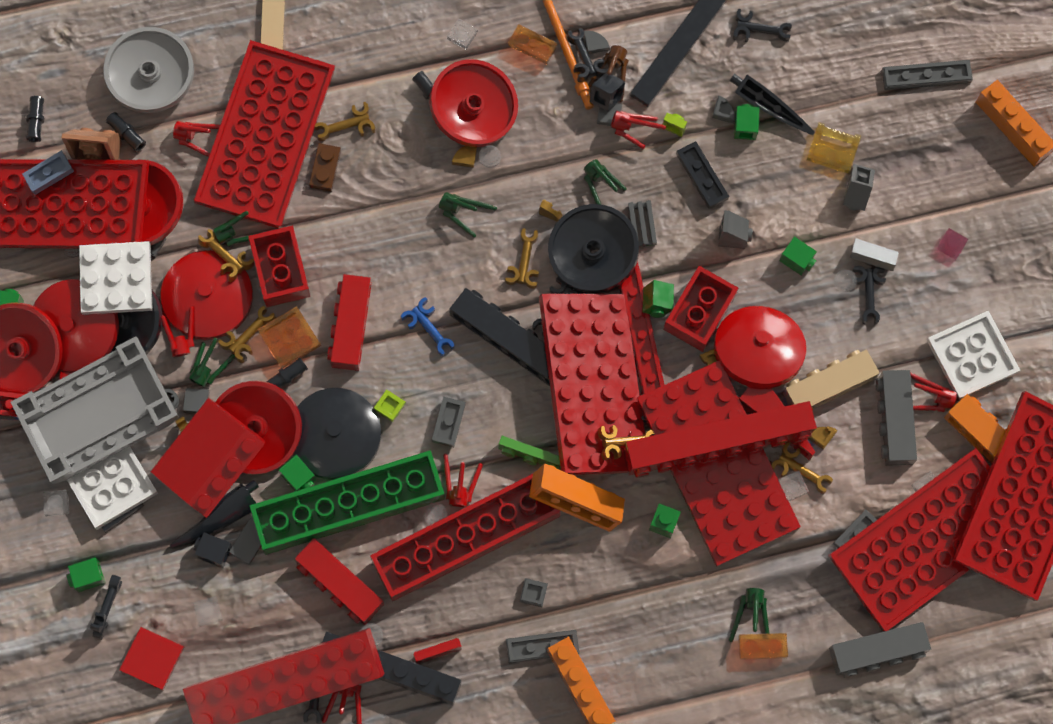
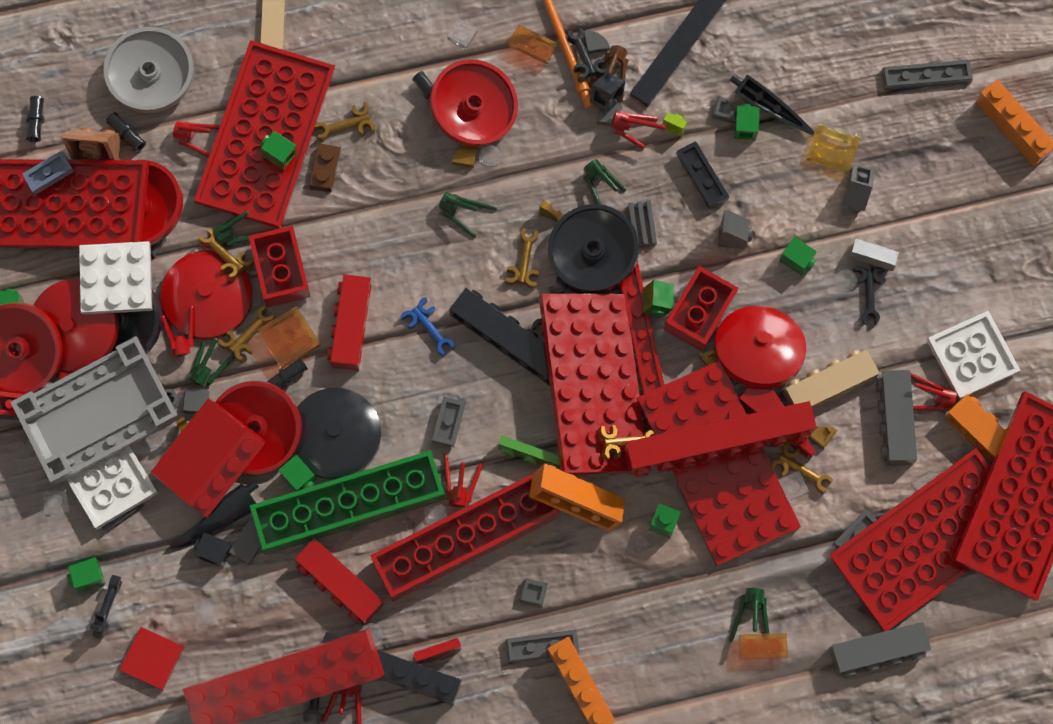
(278, 150): none -> green brick
(389, 405): lime plate -> none
(745, 26): black bar -> none
(952, 244): clear pink plate -> none

